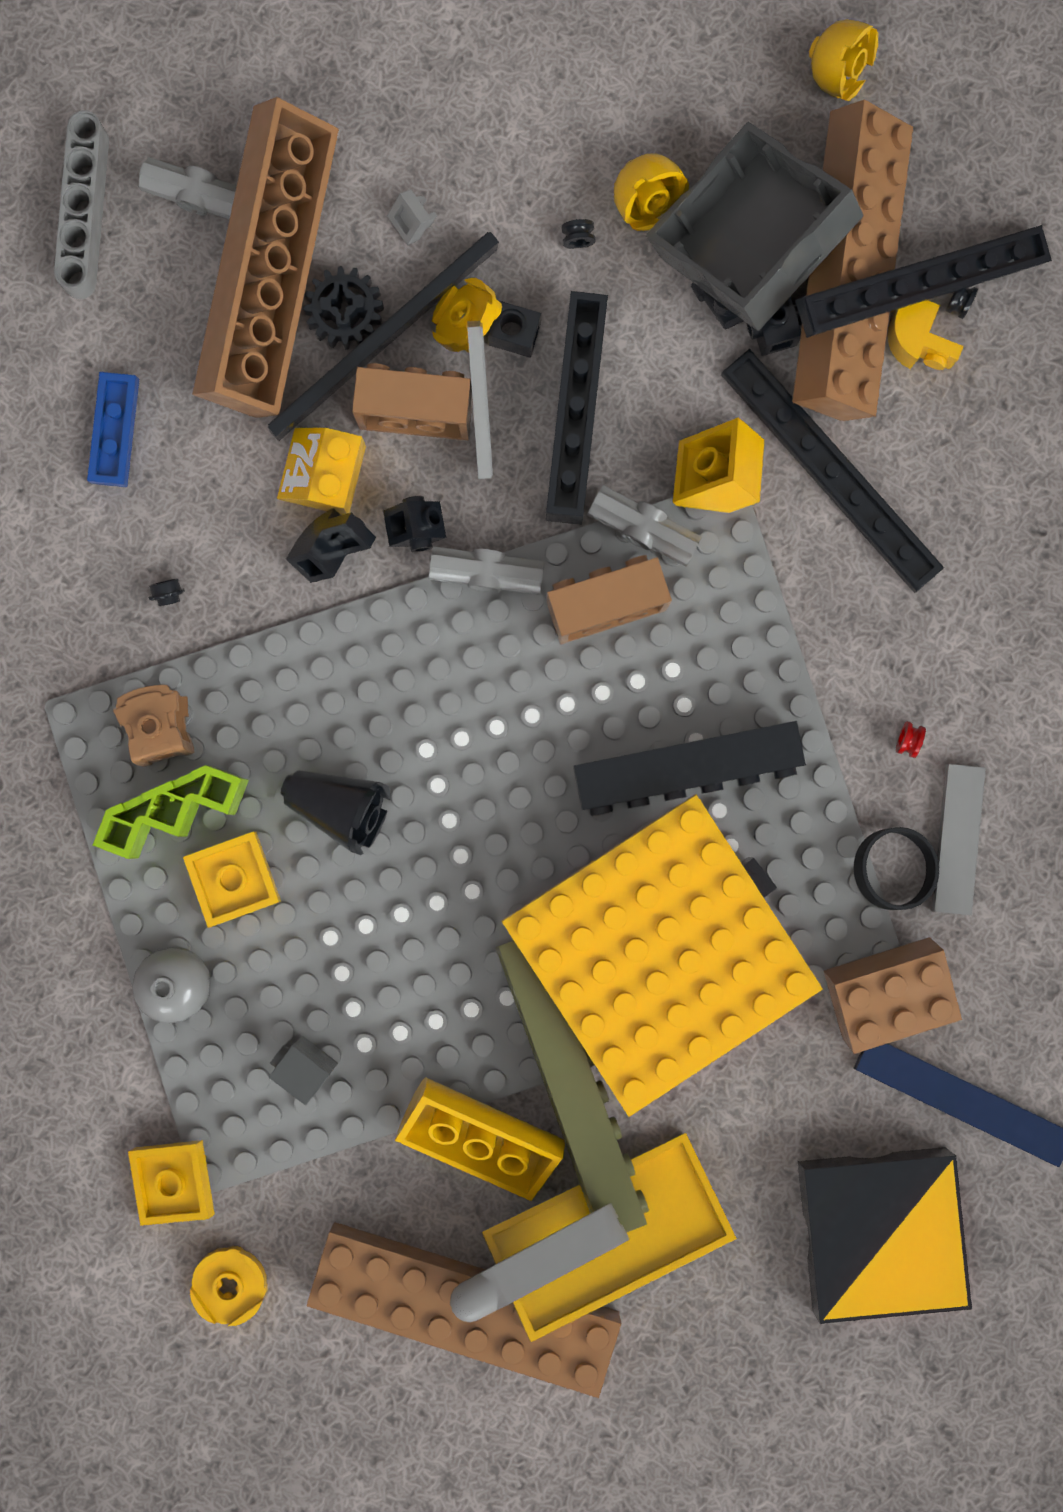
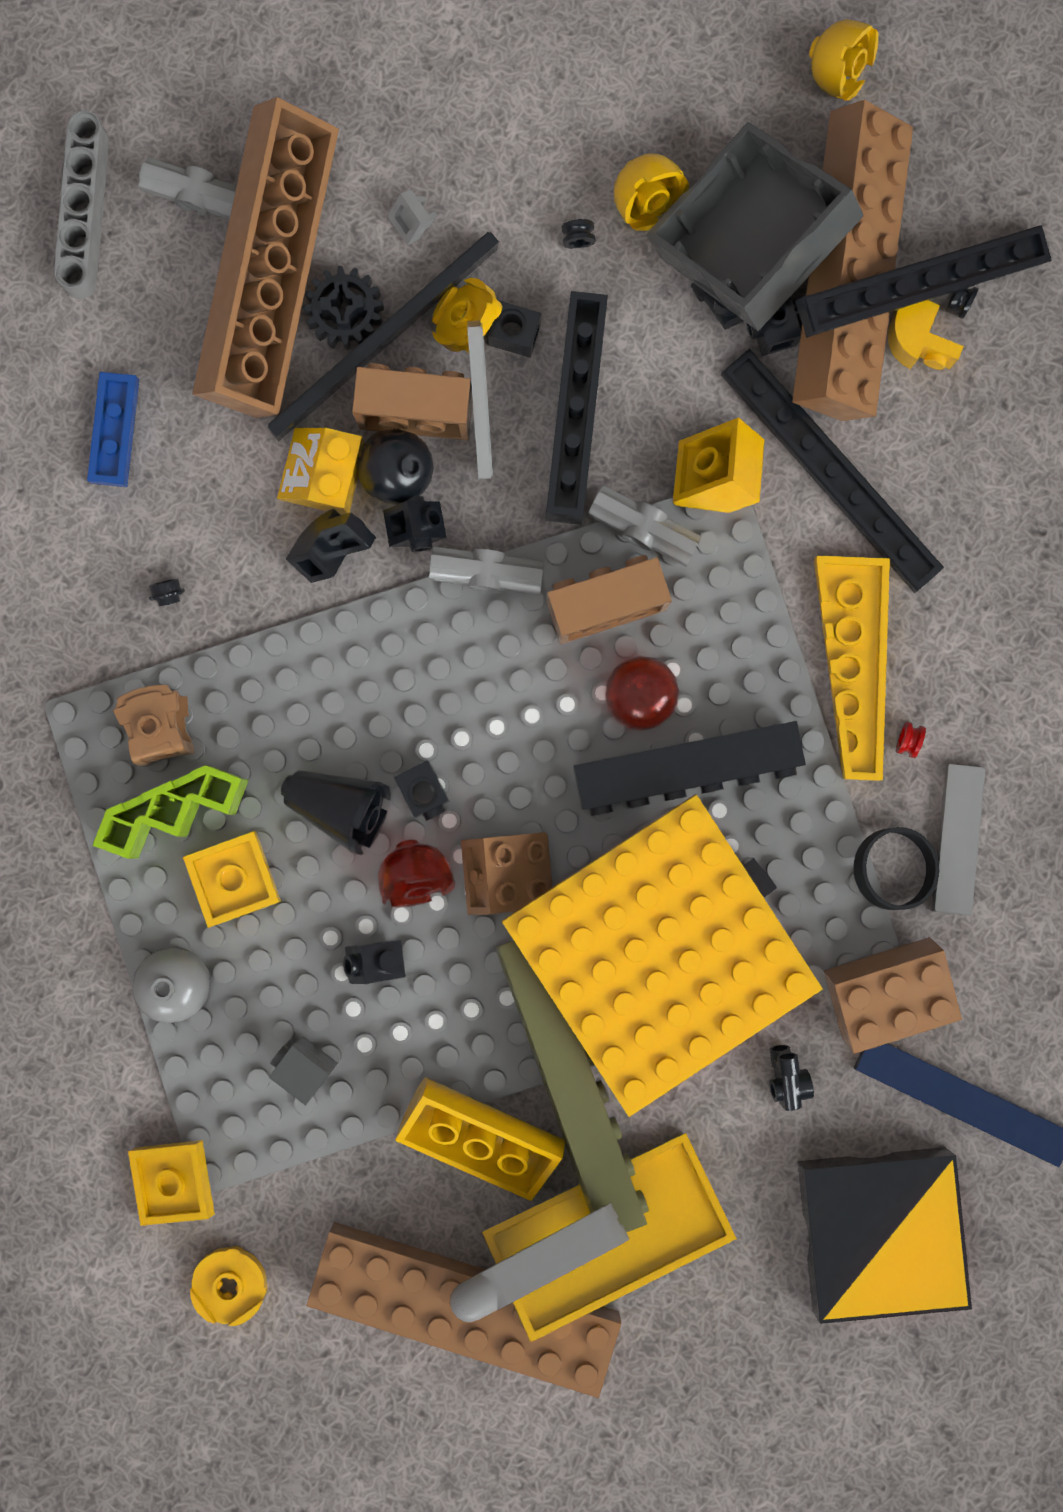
(374, 962): none -> black bracket
(395, 466): none -> black cylinder
(410, 779): none -> black brick
(413, 874): none -> clear red cylinder
(505, 872): none -> medium nougat bracket
(641, 693): none -> clear red cylinder
(790, 1082): none -> black plate
(855, 631): none -> yellow wing

